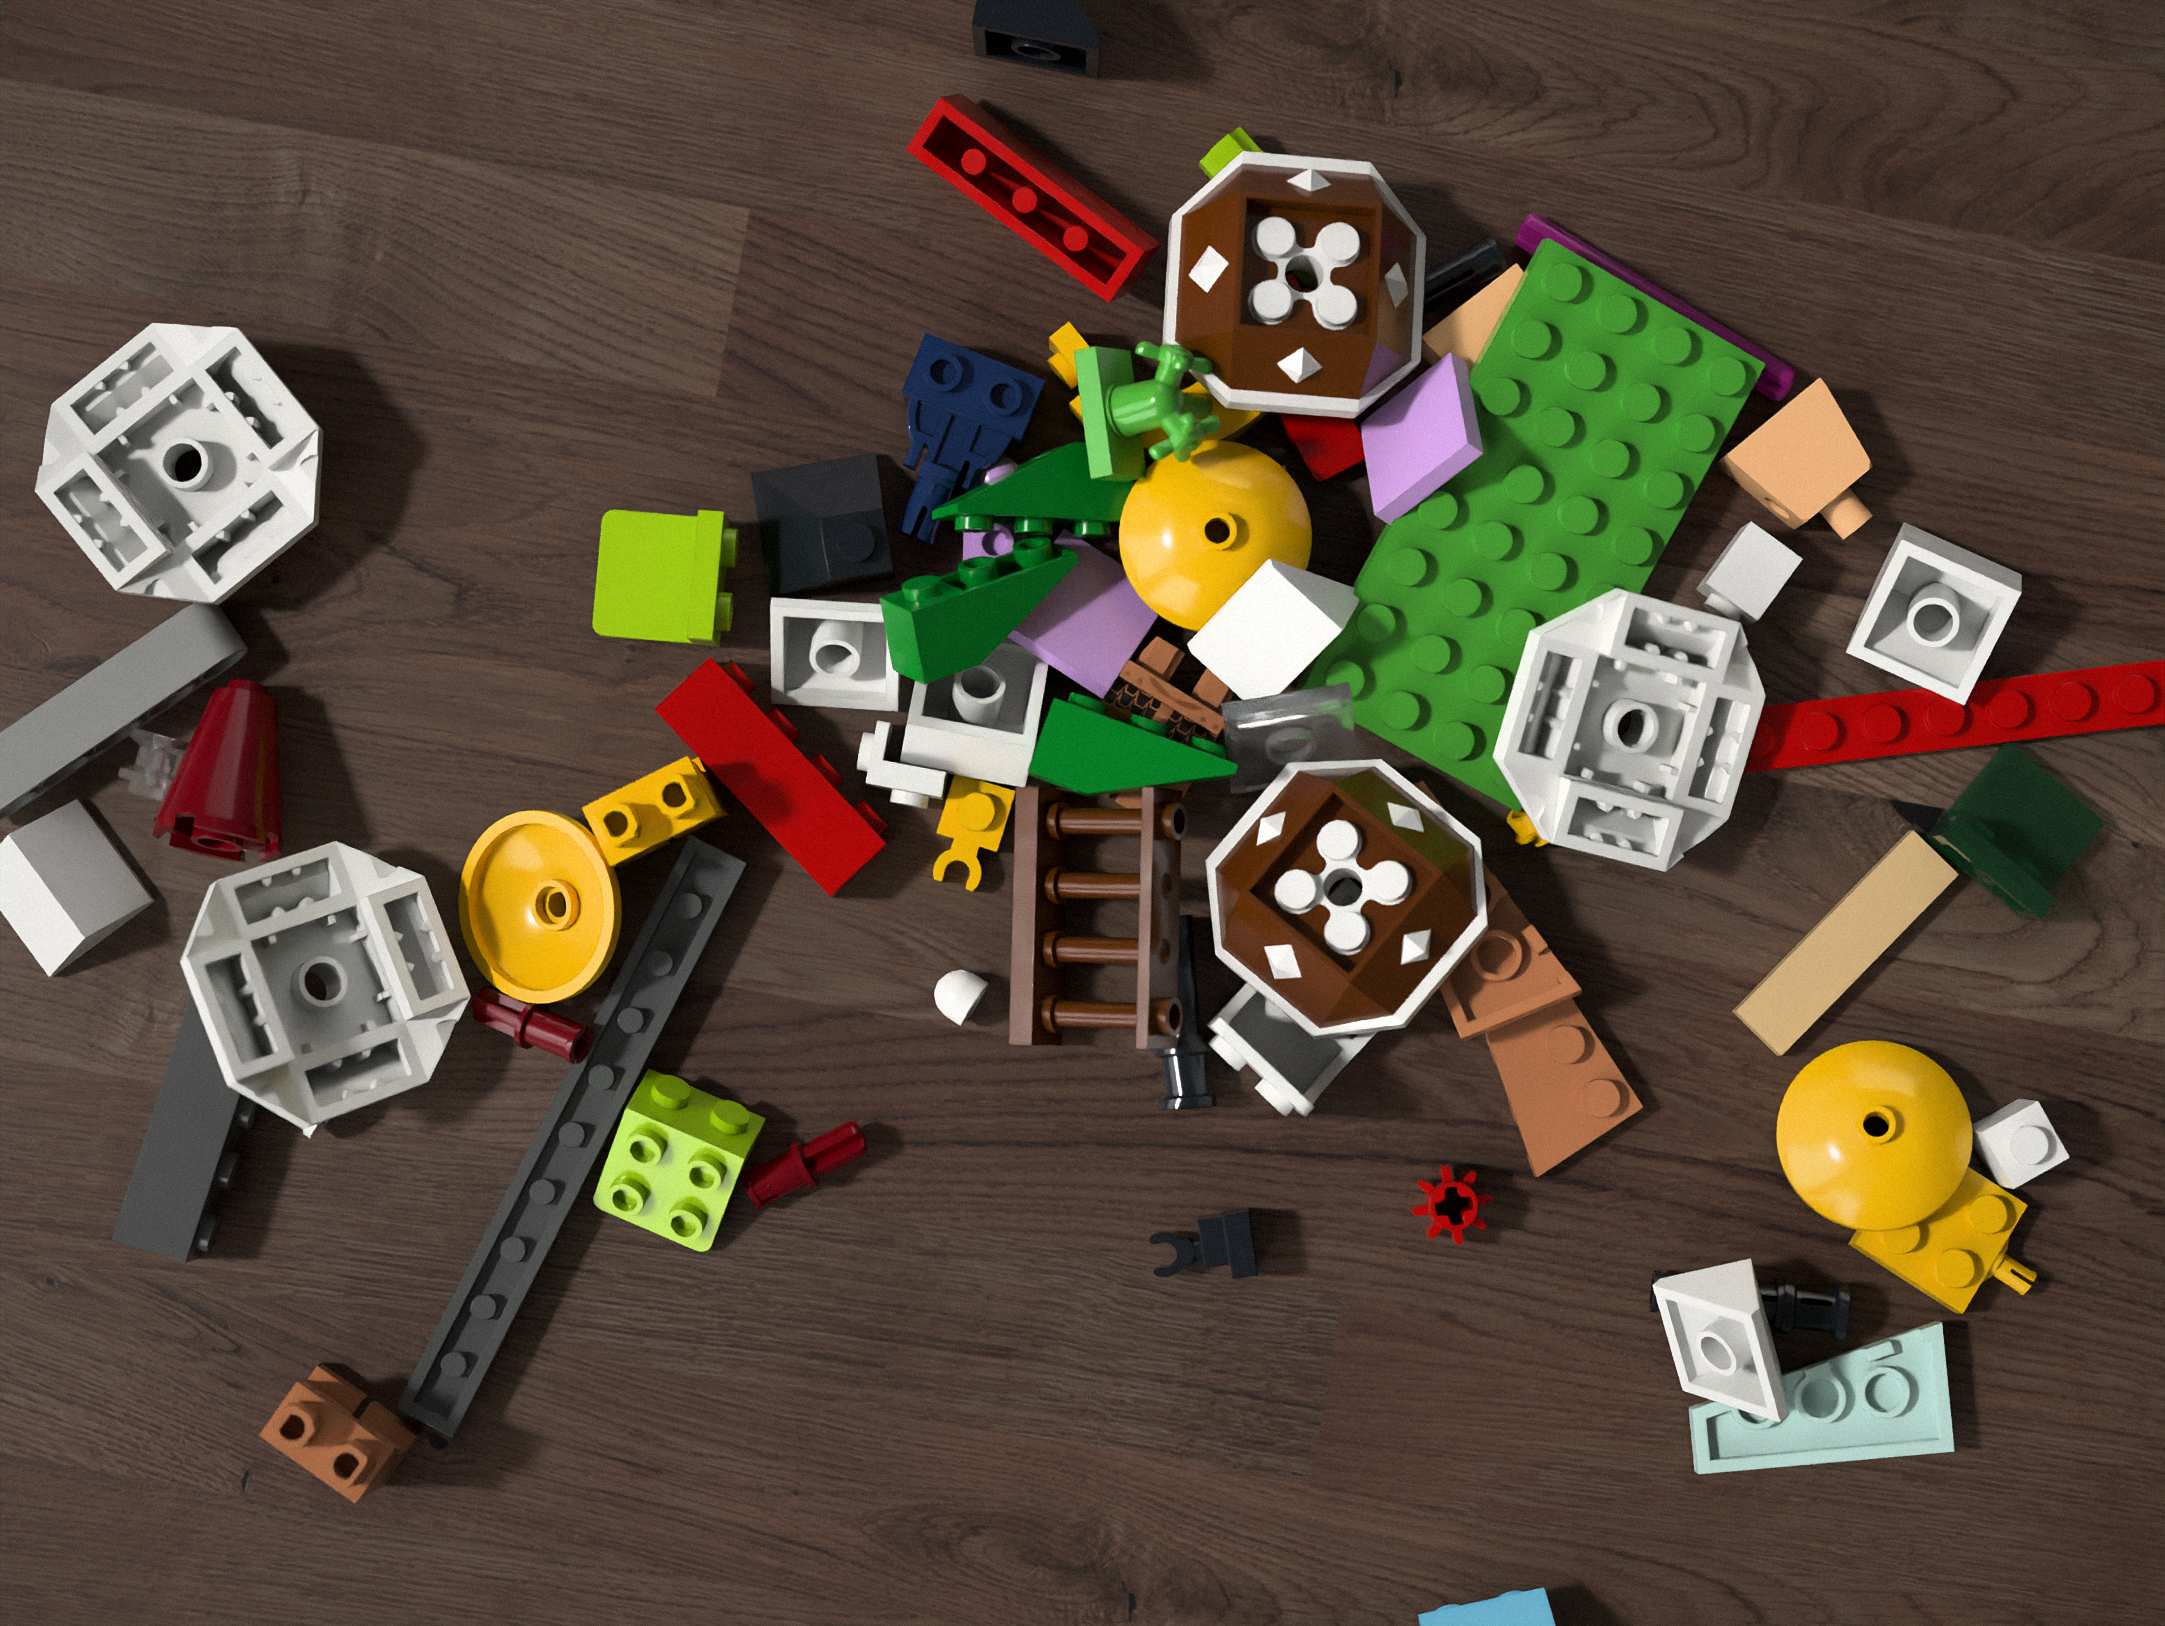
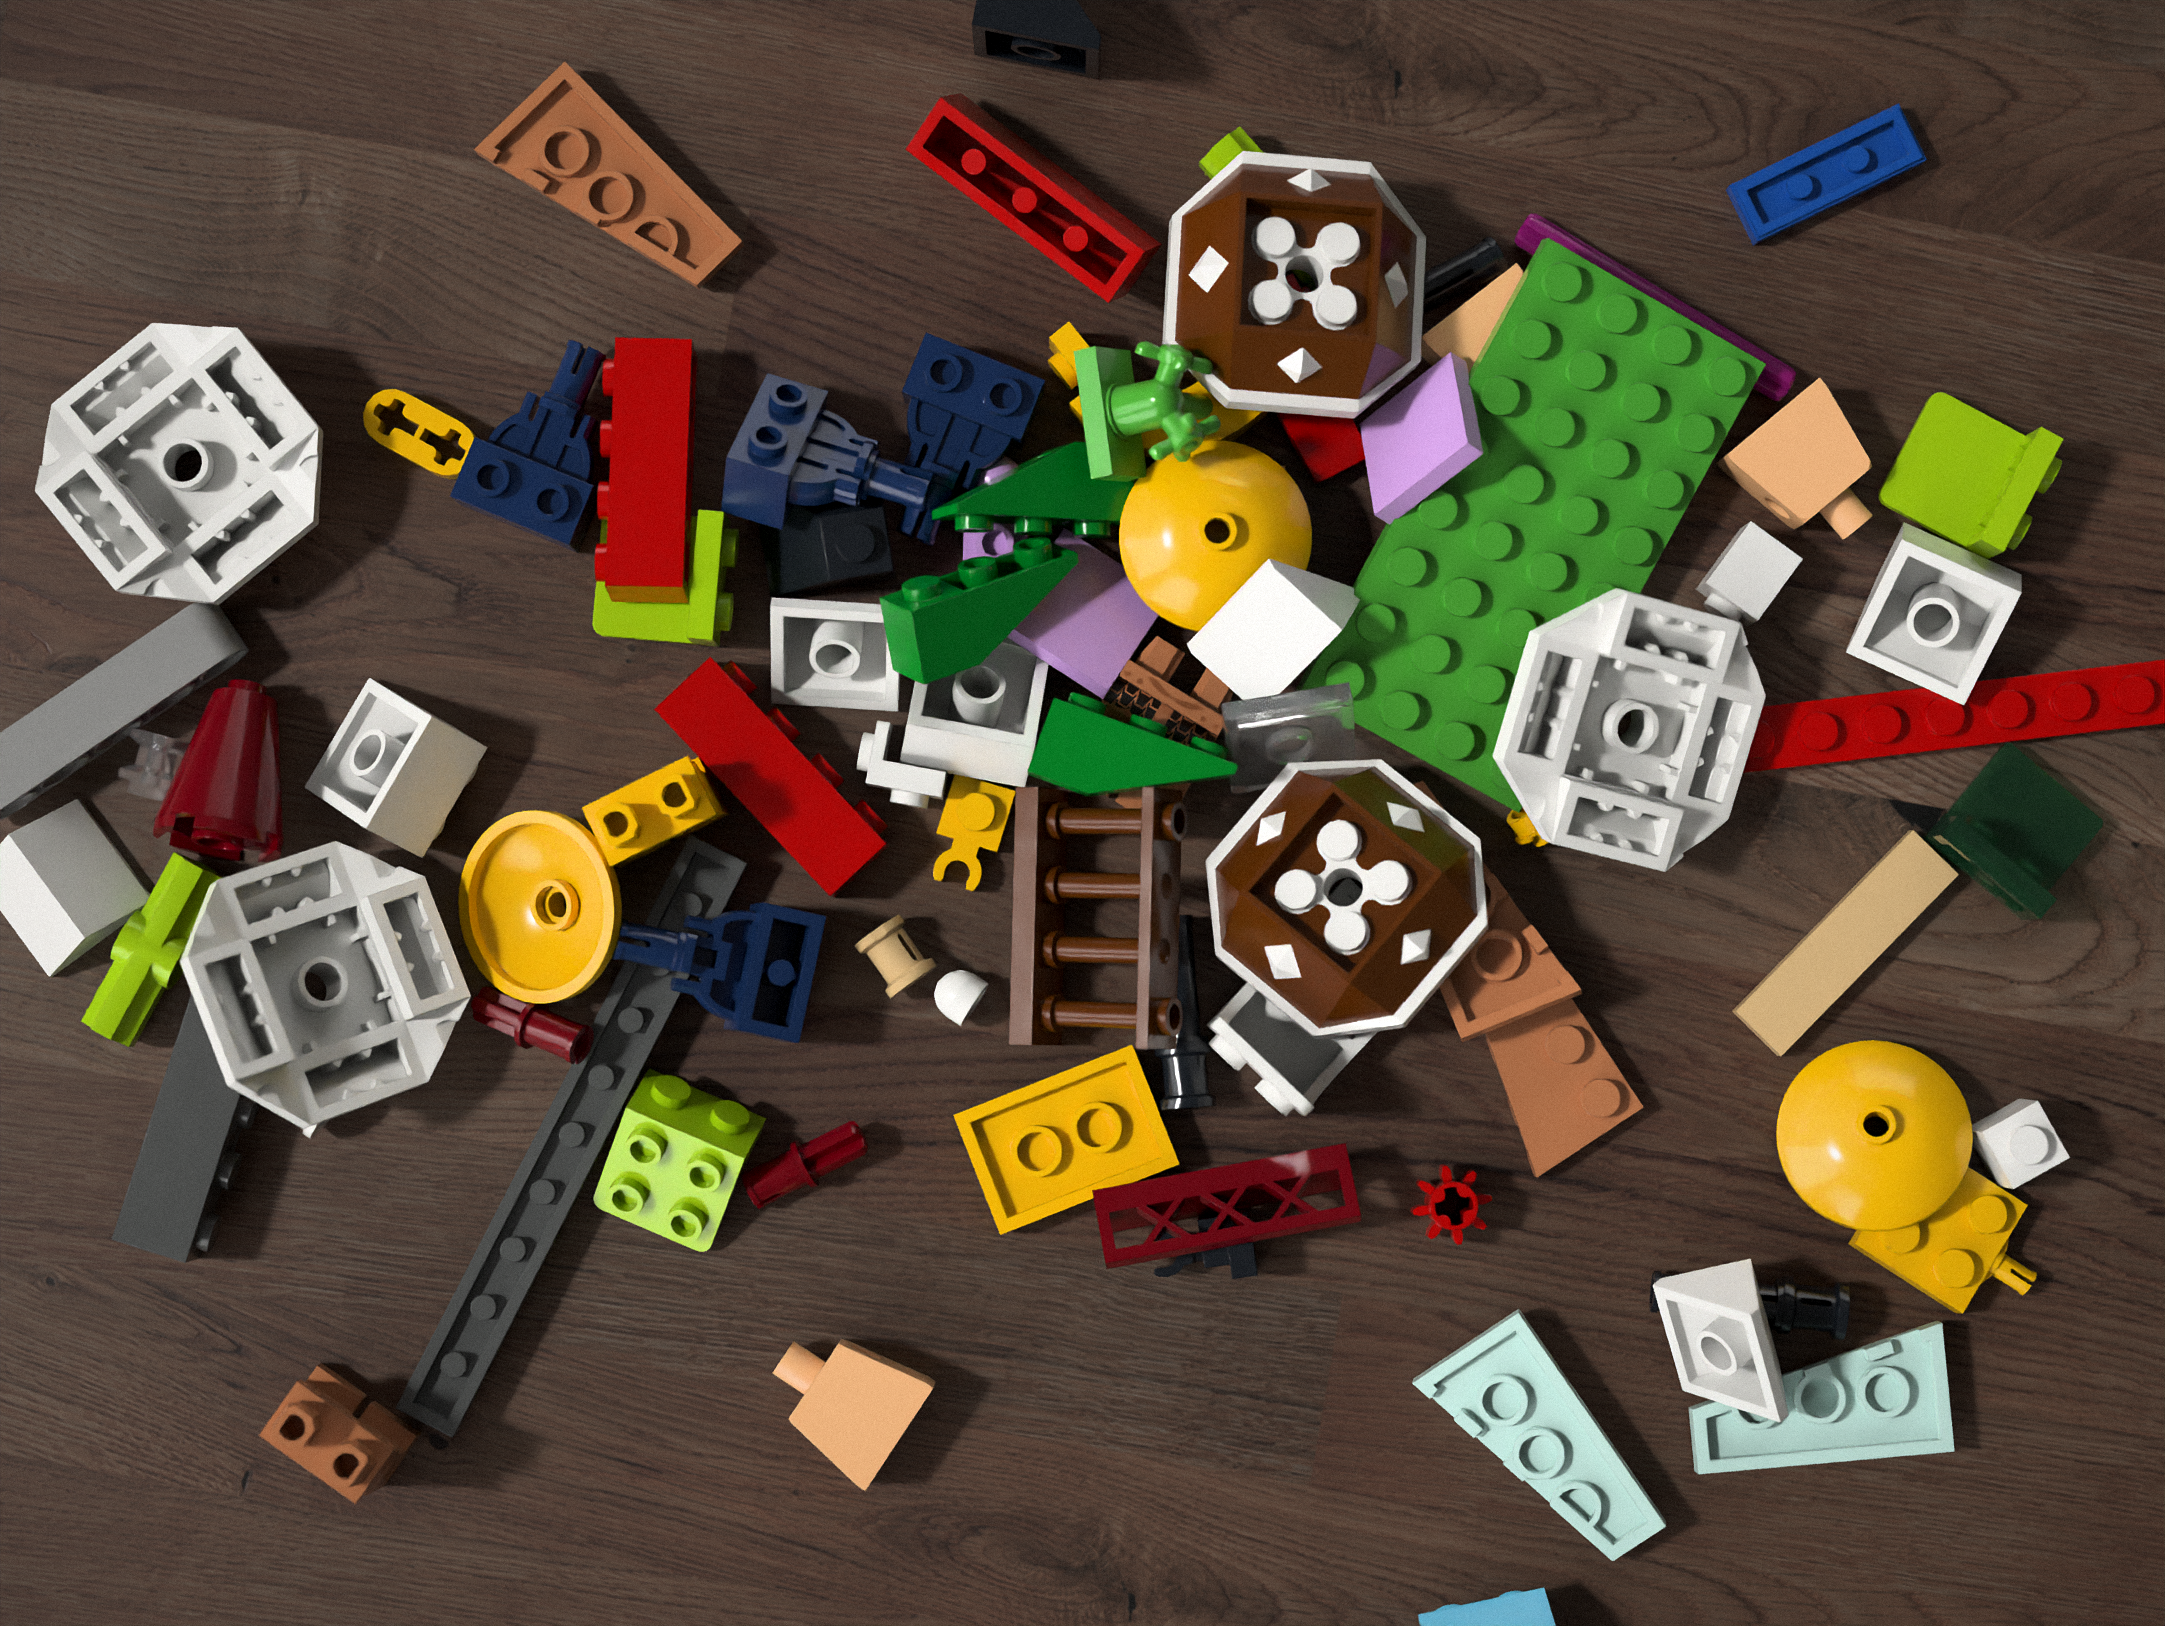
(150, 951): none -> lime piece
(395, 768): none -> white slope
(414, 447): none -> yellow beam
(536, 468): none -> dark blue brick
(598, 168): none -> nougat wing
(649, 470): none -> red brick
(748, 969): none -> dark blue brick
(808, 457): none -> dark blue brick
(853, 1404): none -> light nougat torso
(895, 956): none -> tan bush
(1064, 1138): none -> yellow plate
(1222, 1192): none -> dark red fence
(1533, 1419): none -> light aqua wing
(1826, 174): none -> blue tile
(1970, 476): none -> lime bracket

